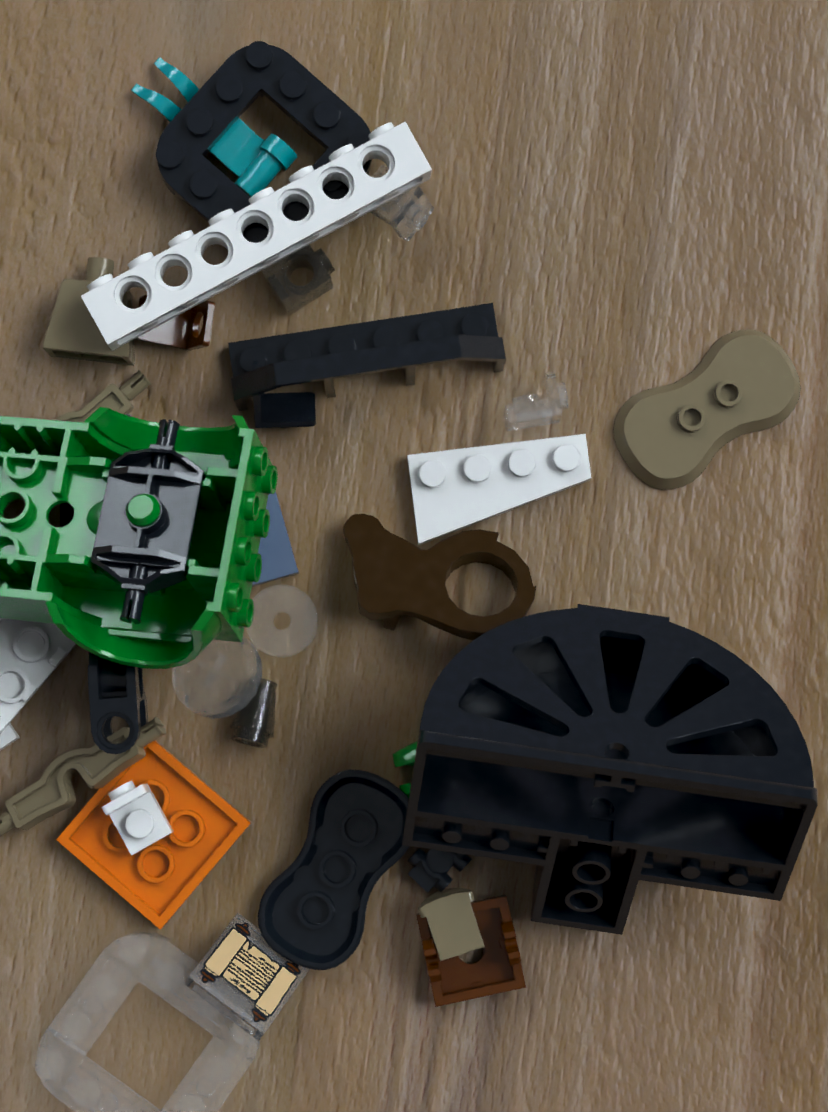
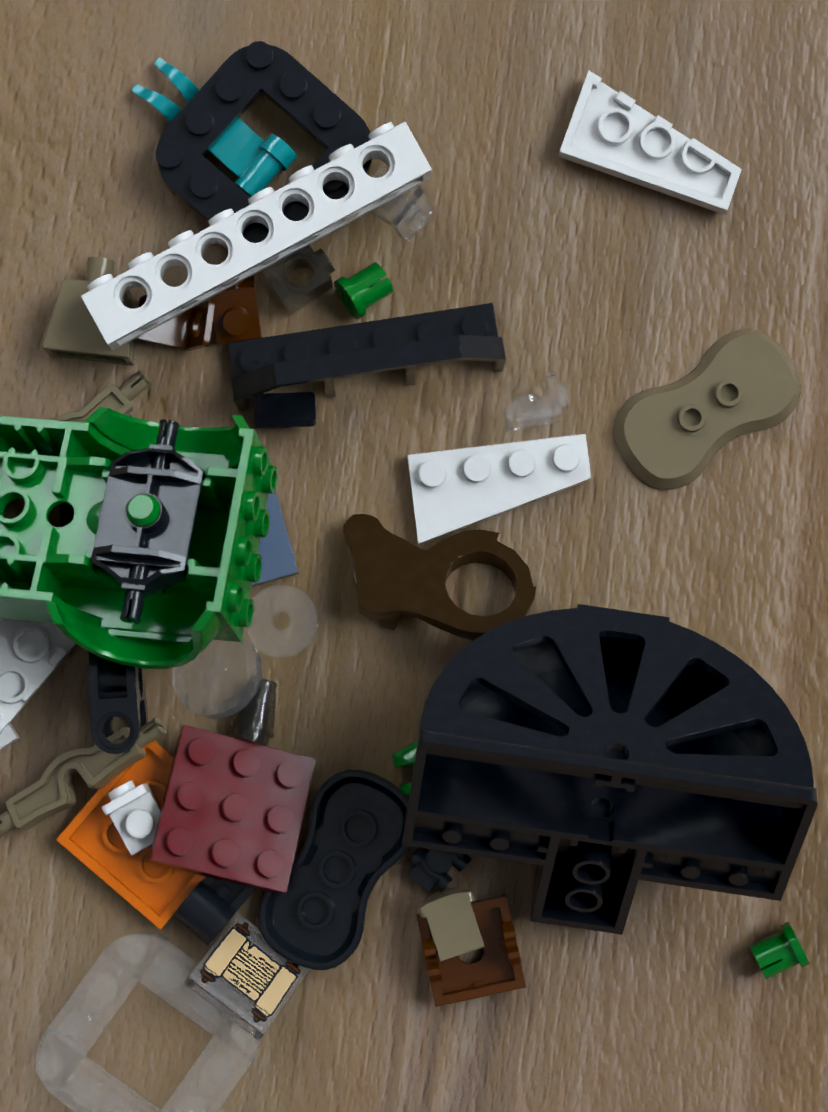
(211, 907): none -> black plate
(232, 810): none -> dark red plate
(237, 313): none -> reddish brown bracket
(359, 291): none -> green bush
(632, 144): none -> white wing
(779, 952): none -> green bush

